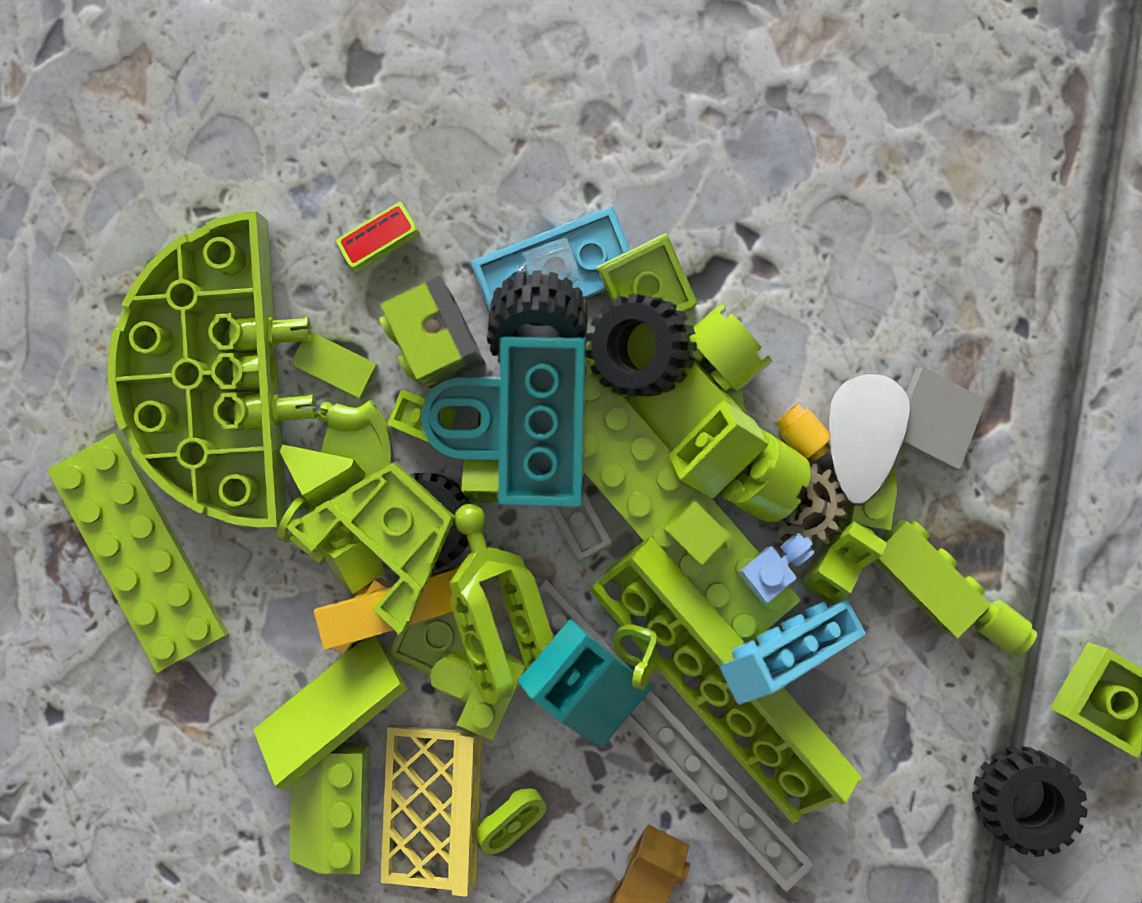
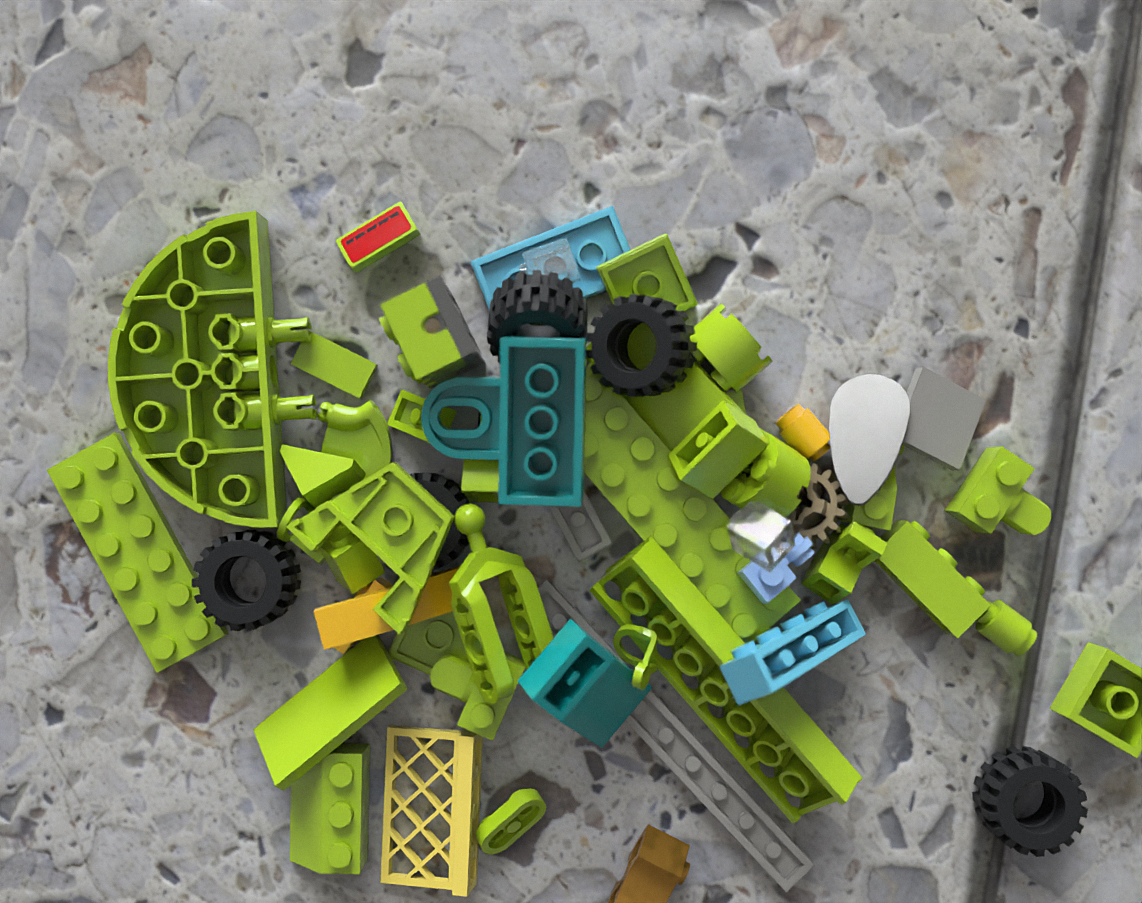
(216, 586): none -> black tyre
(698, 533): lime brick -> none
(761, 535): none -> clear brick
(996, 493): none -> lime brick

